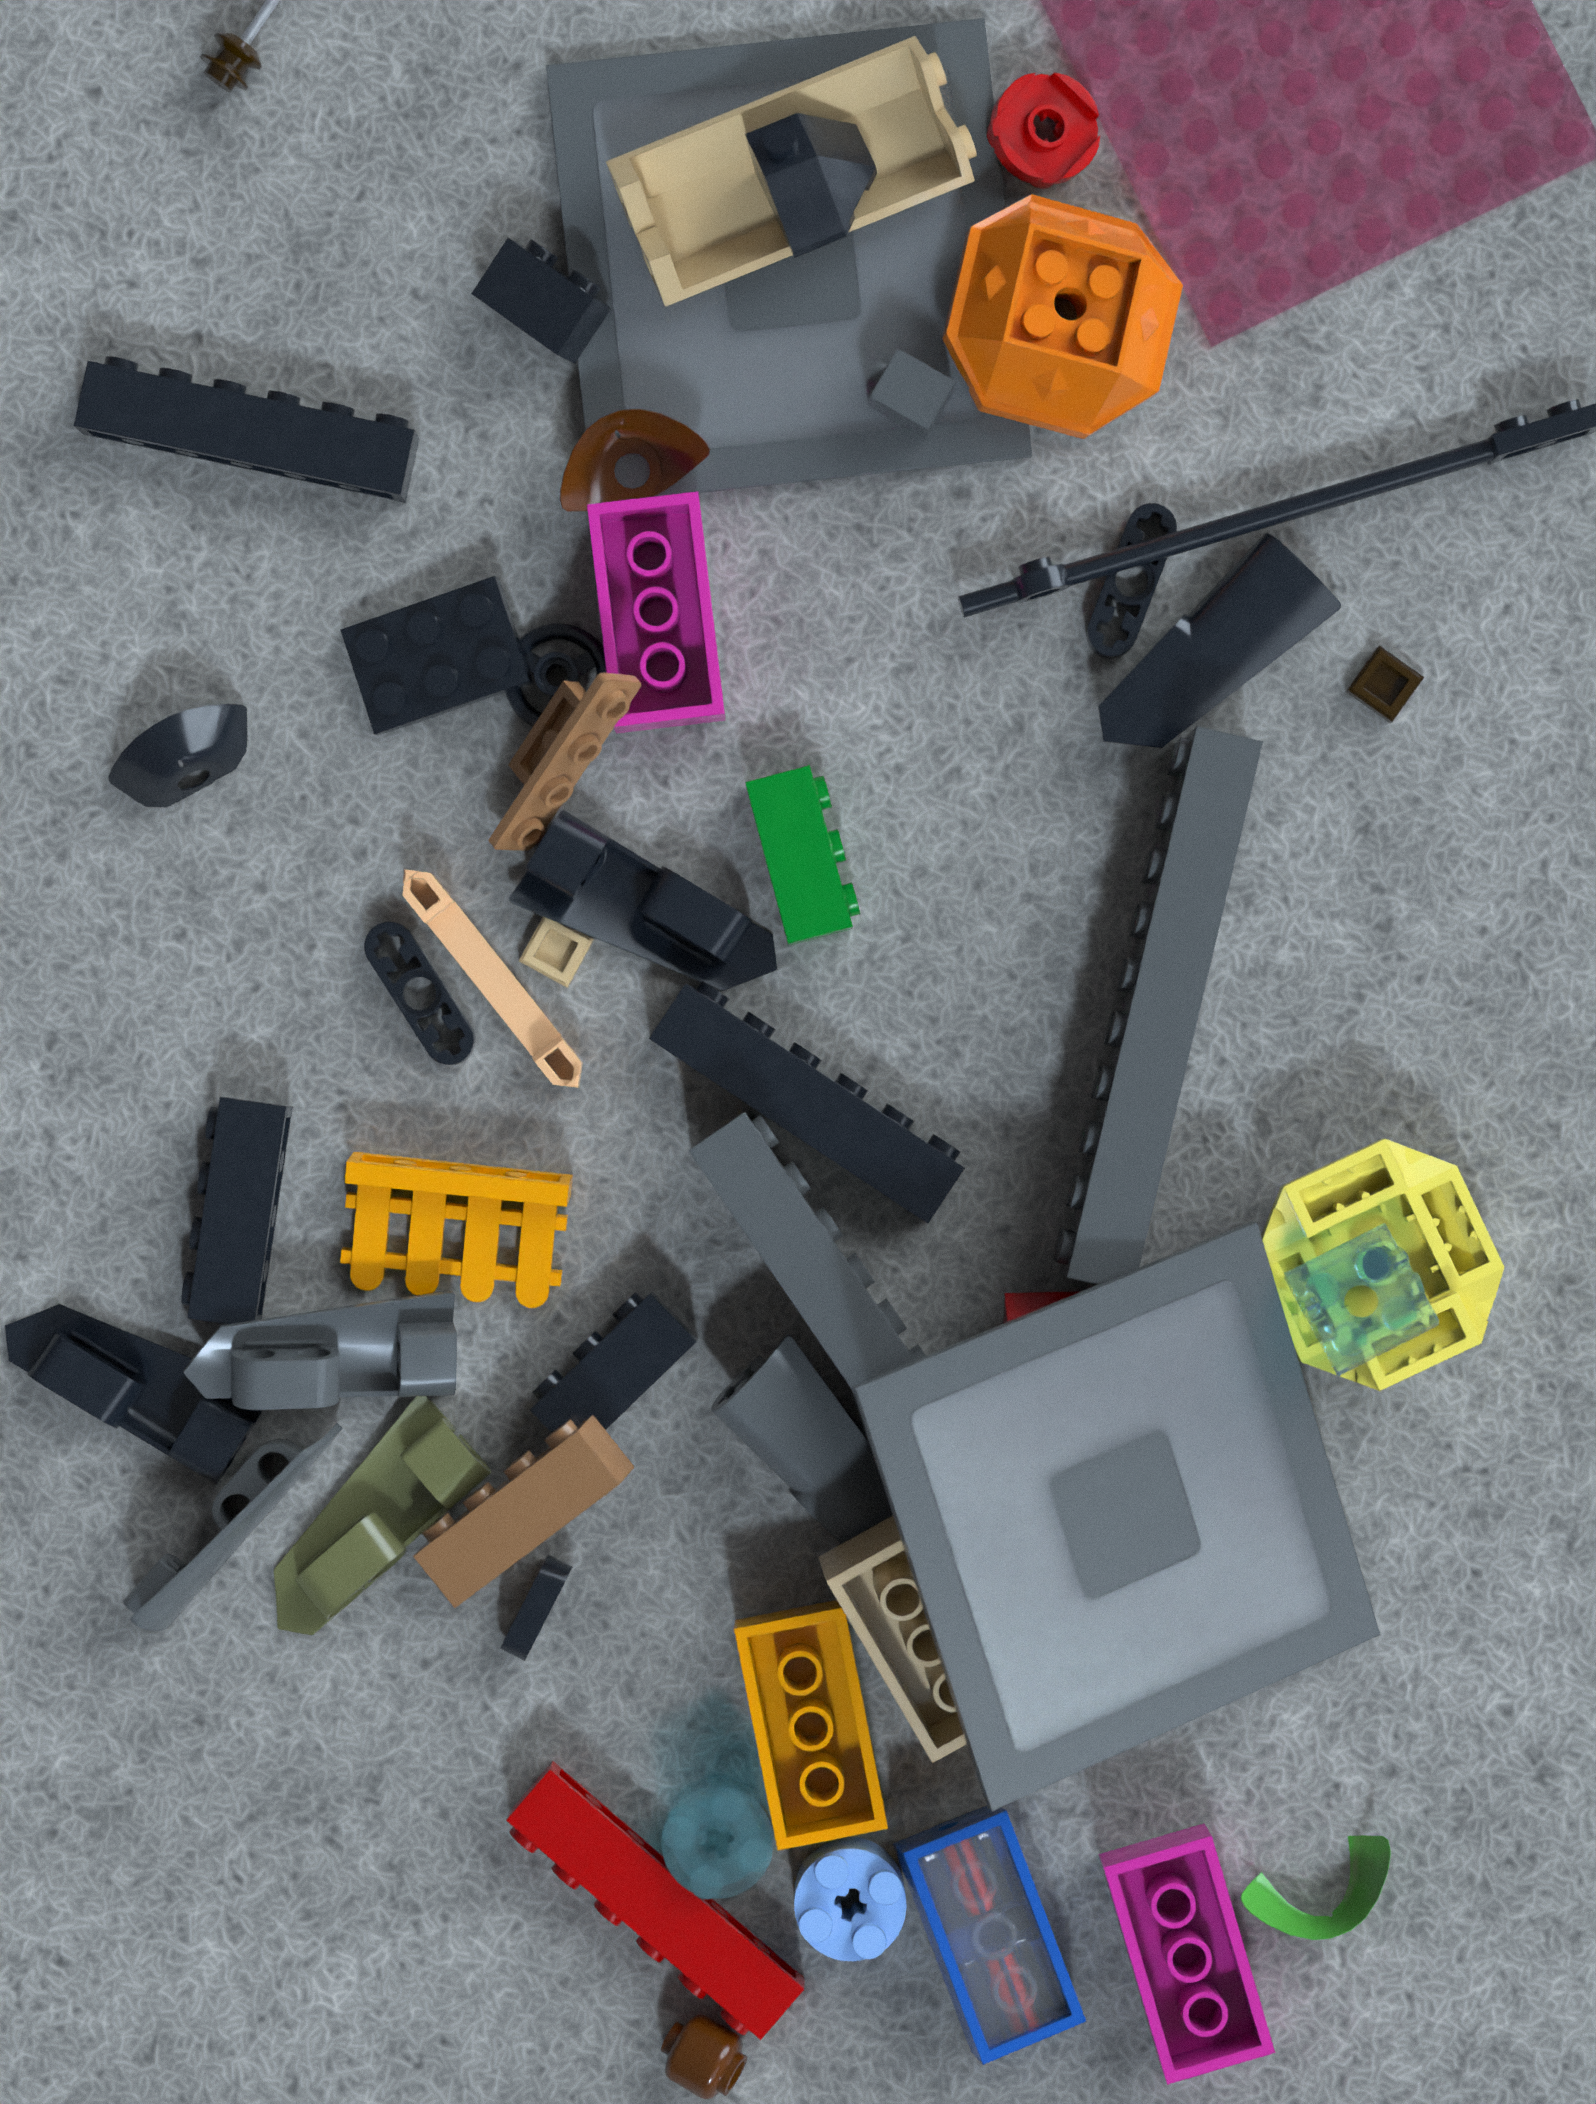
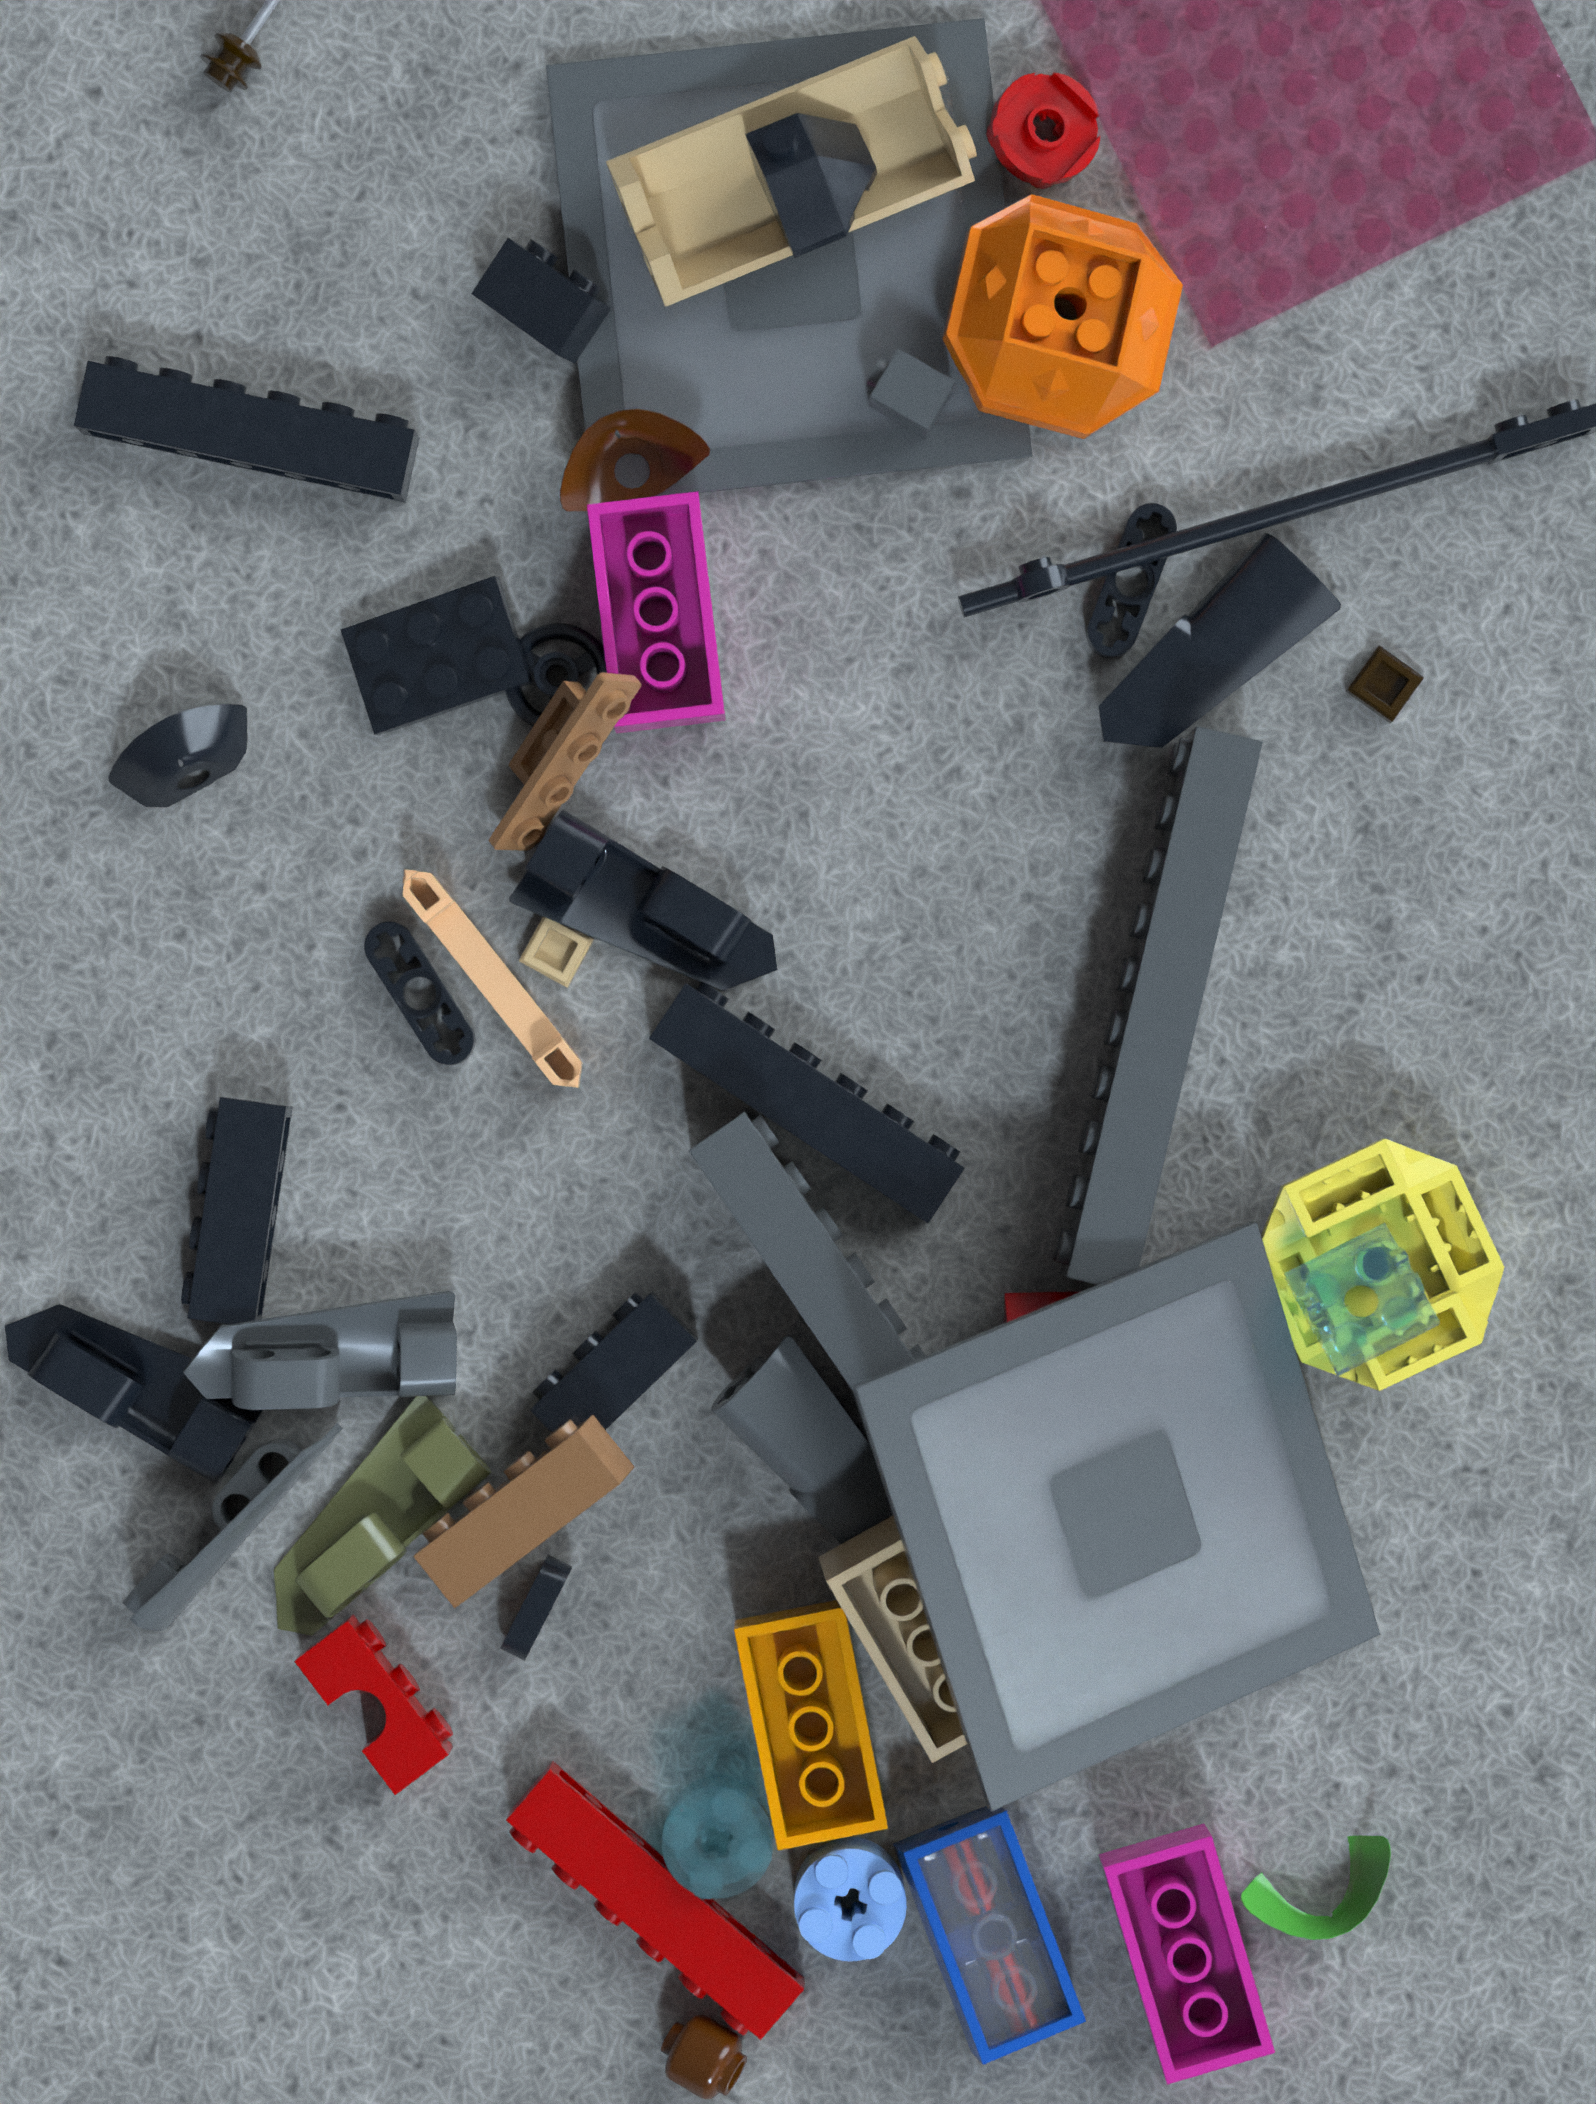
(353, 1660): none -> red arch
(429, 1209): light orange fence -> none
(802, 854): green brick -> none

